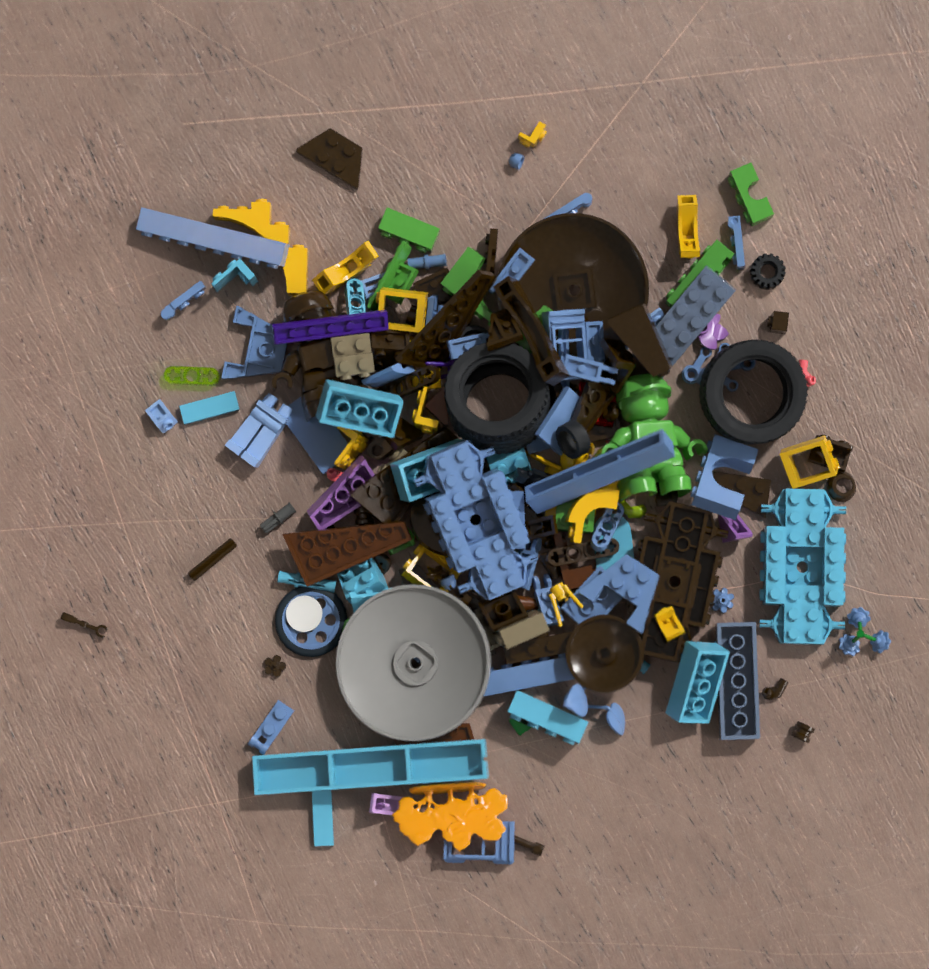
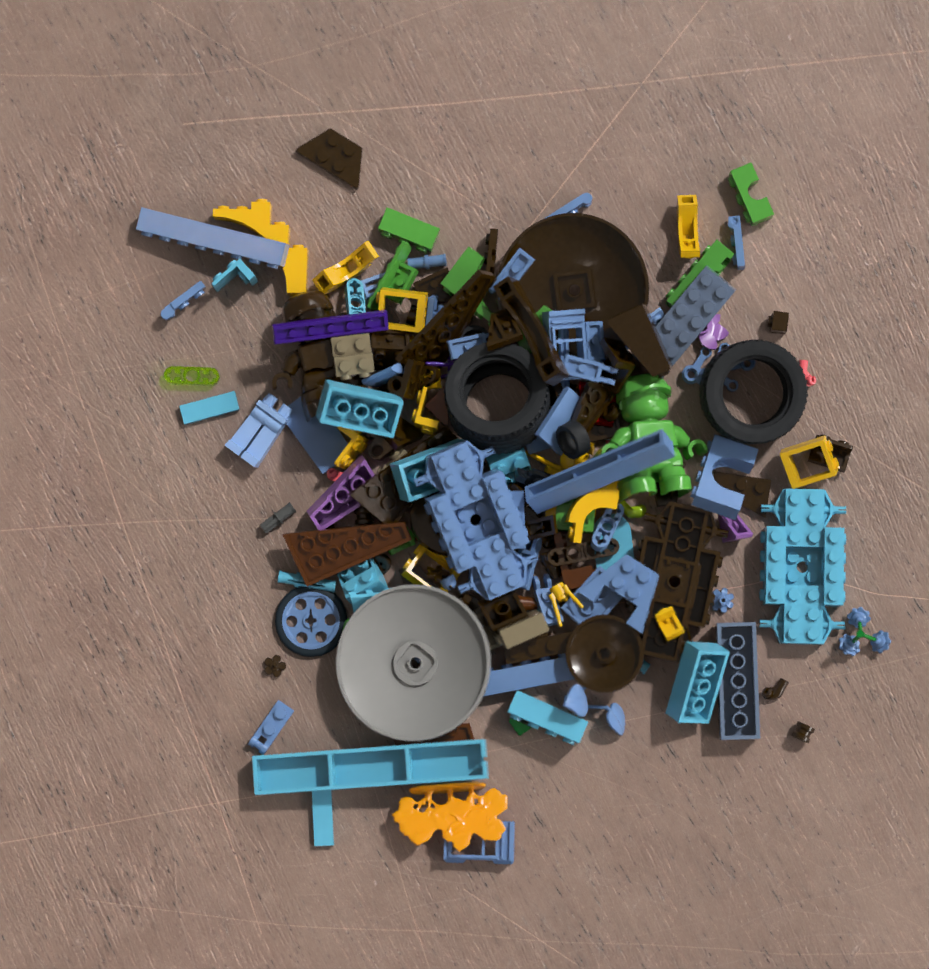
(71, 619): dark brown piece -> none
(161, 416): light blue bracket -> none
(212, 559): dark brown axle -> none
(262, 354): medium blue wing -> none
(304, 613): white sticker -> none
(384, 803): lavender slope -> none
(408, 382): none -> dark brown plate
(516, 160): medium blue hinge -> none
(536, 847): dark brown bar -> none
(537, 135): yellow bracket -> none
(767, 260): black tyre -> none
(832, 489): dark brown piece -> none

